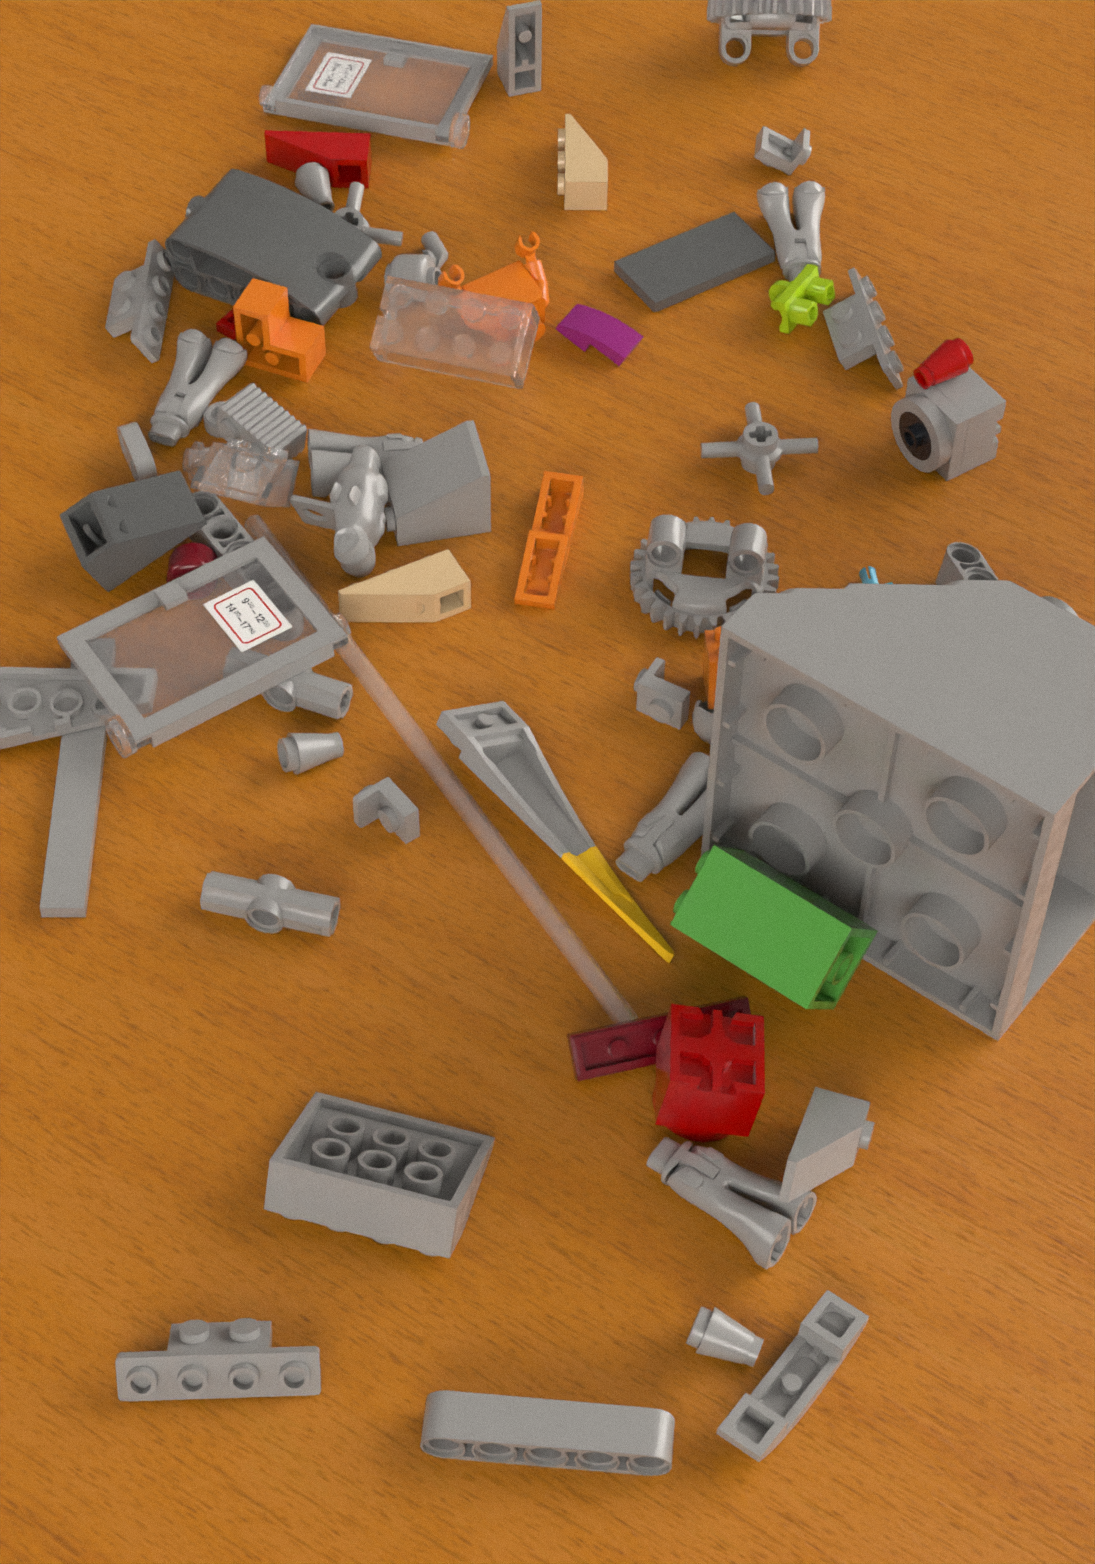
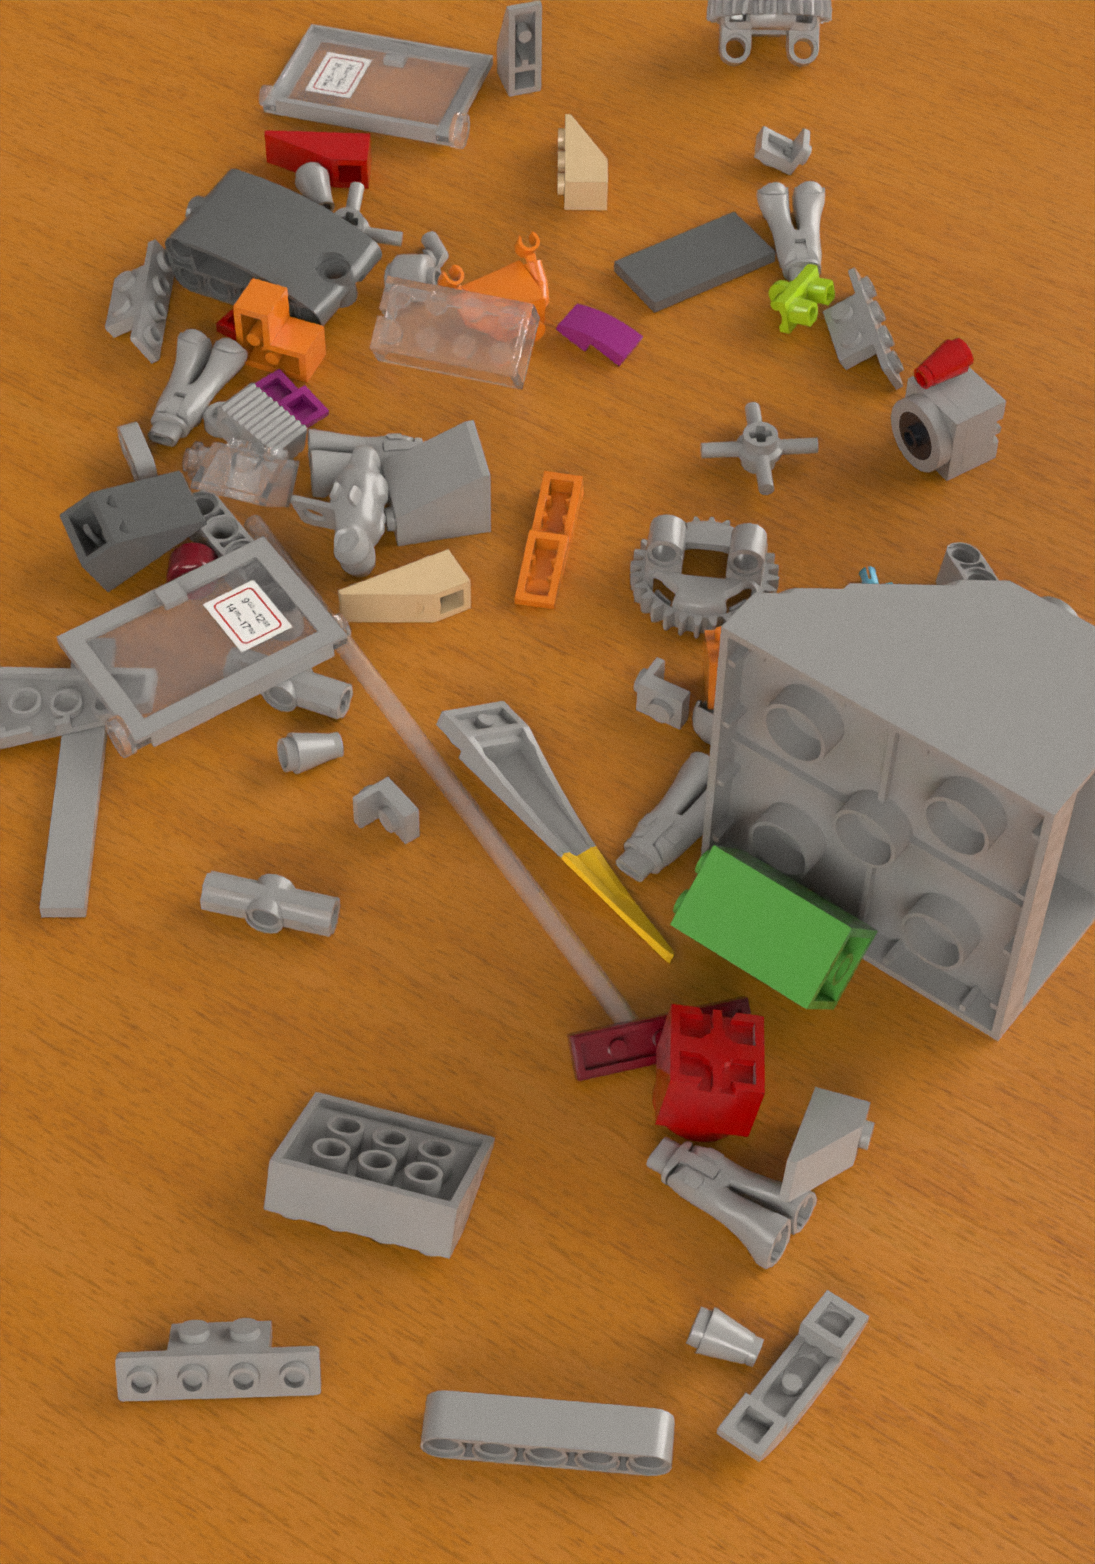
(296, 401): none -> magenta slope

